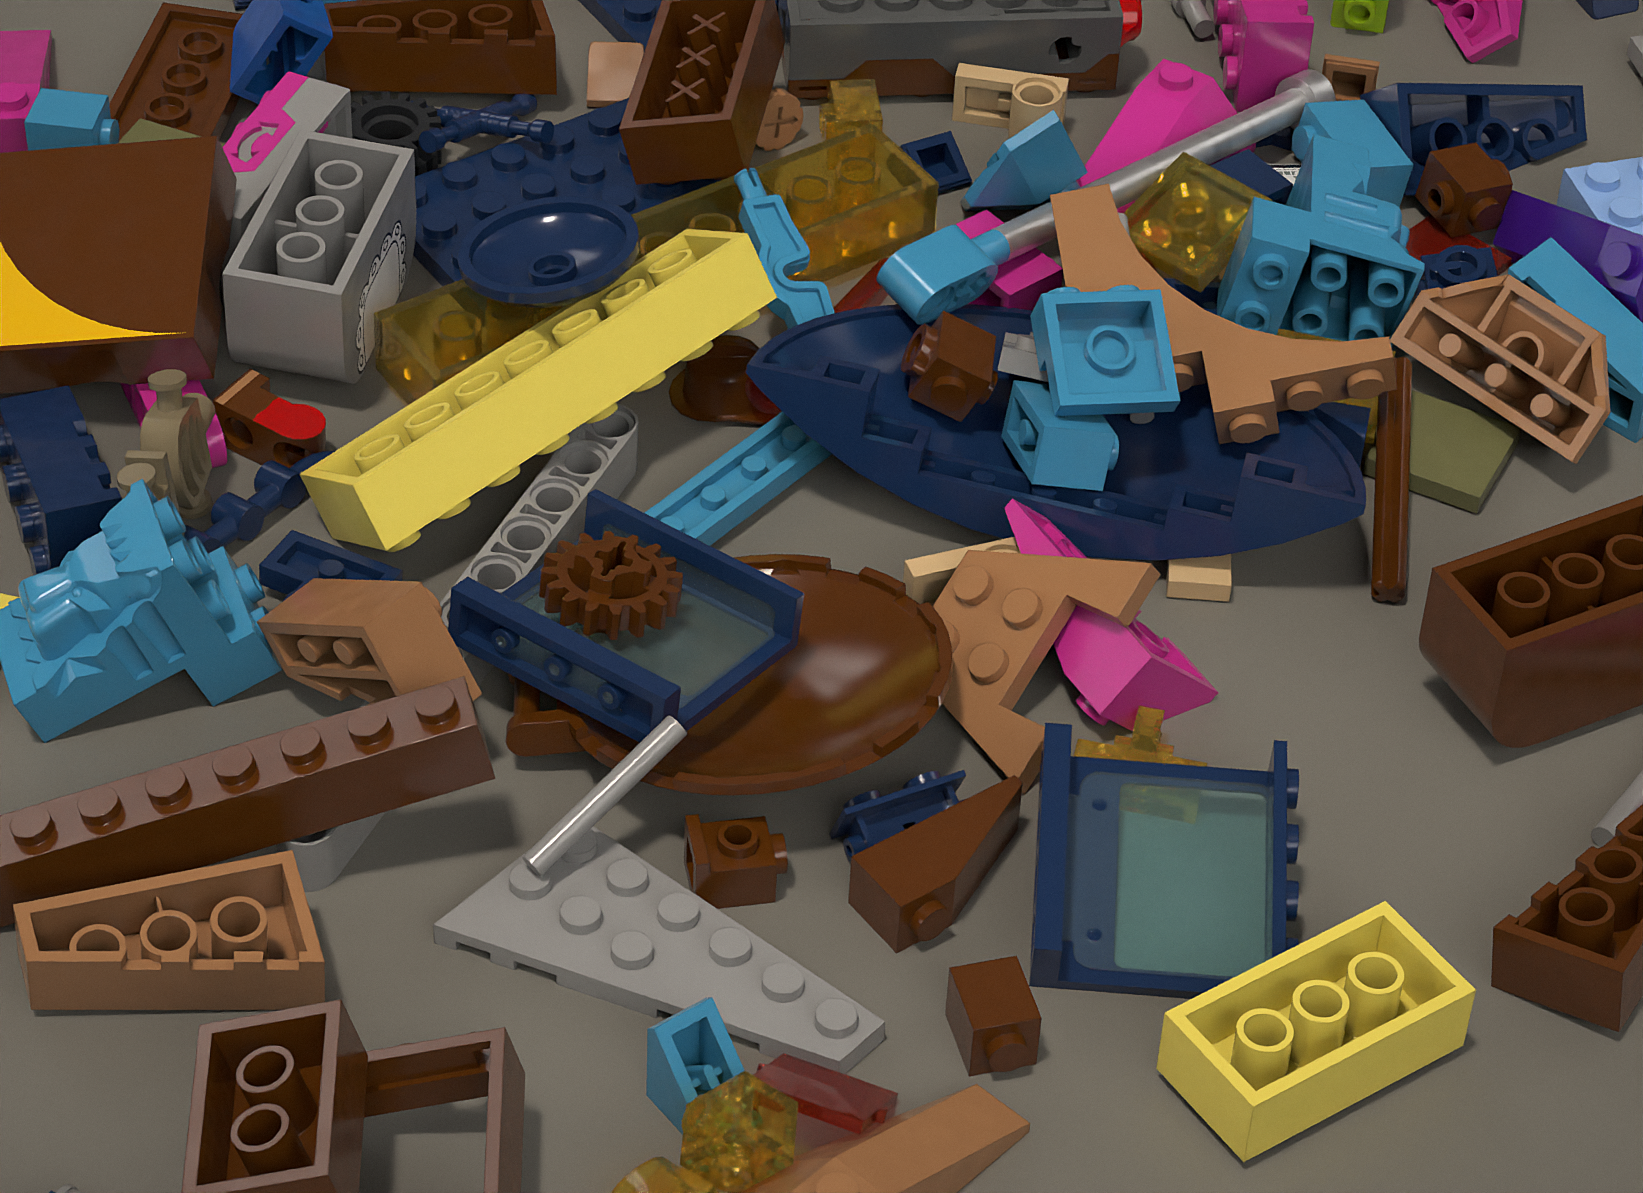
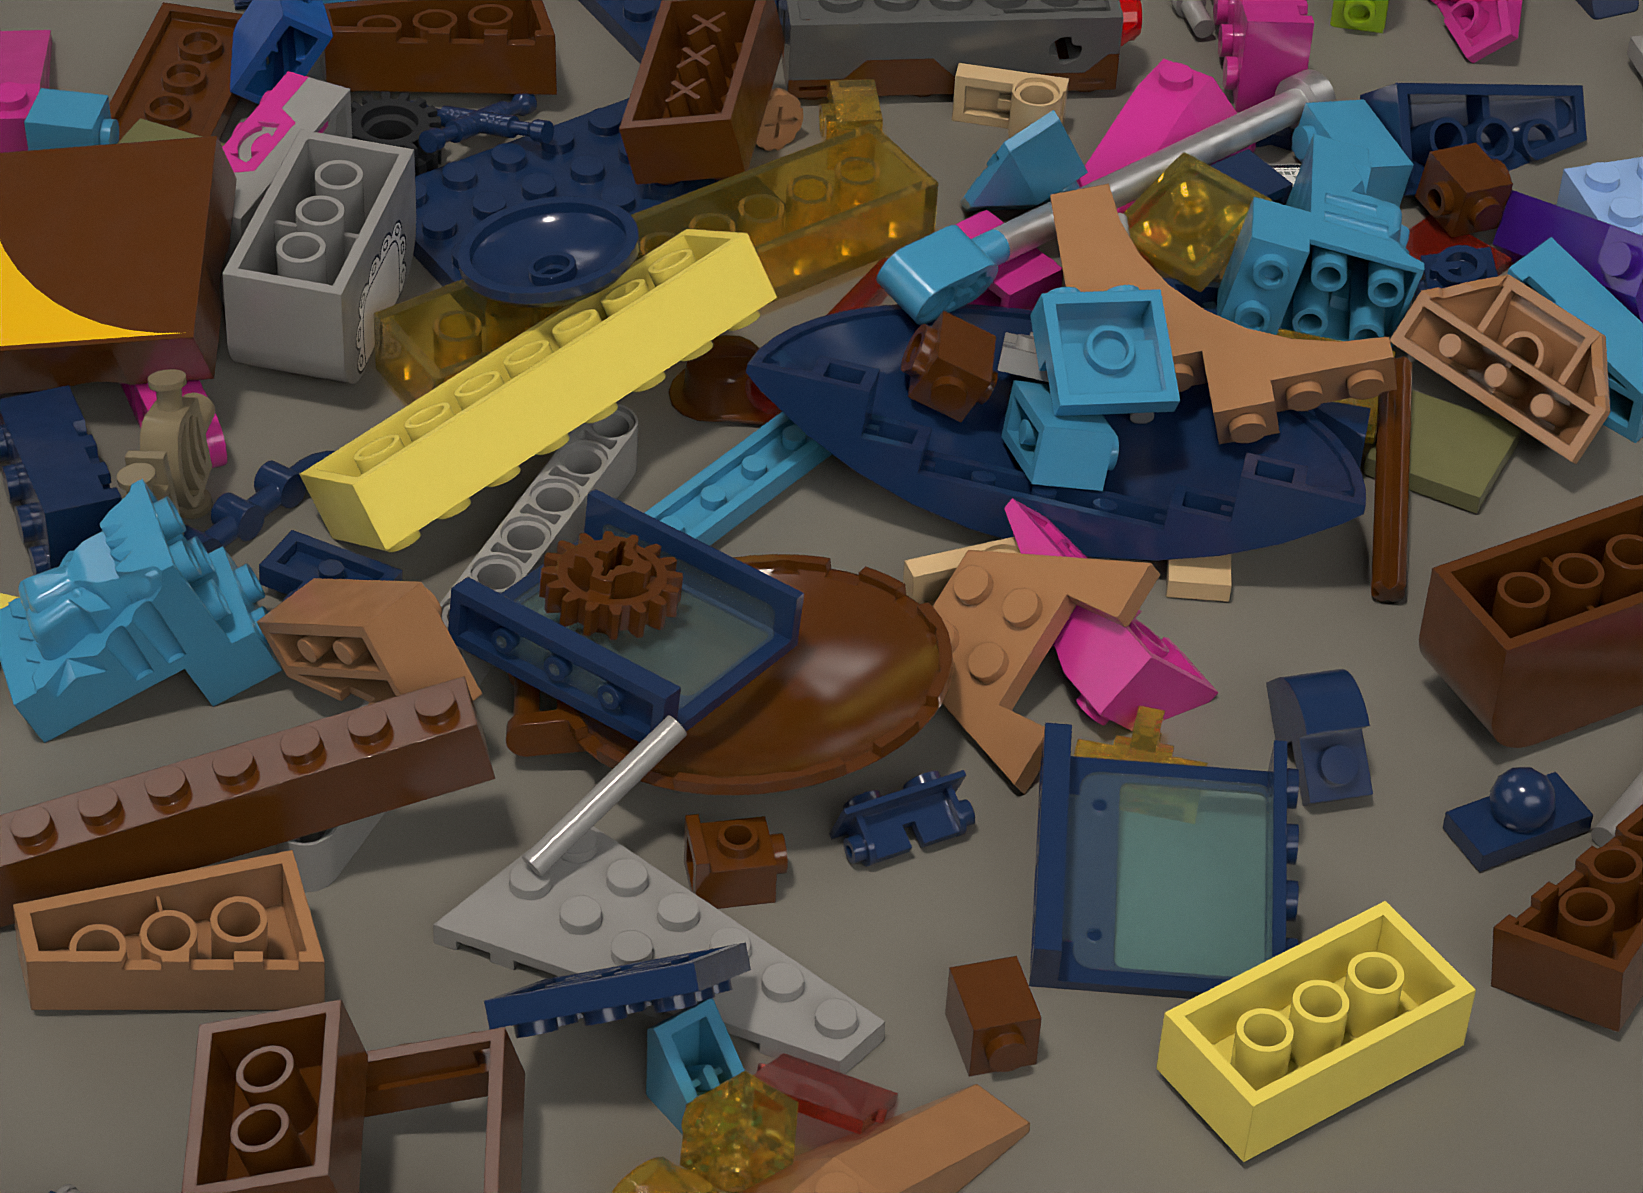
(266, 424): reddish brown leg -> none
(612, 71): medium nougat slope -> none
(618, 991): none -> dark blue plate
(780, 252): dark azure piece -> none
(927, 873): reddish brown slope -> none
(940, 159): dark blue slope -> none
(1324, 724): none -> dark blue brick
(1350, 76): medium nougat slope -> none
(1517, 818): none -> dark blue tile

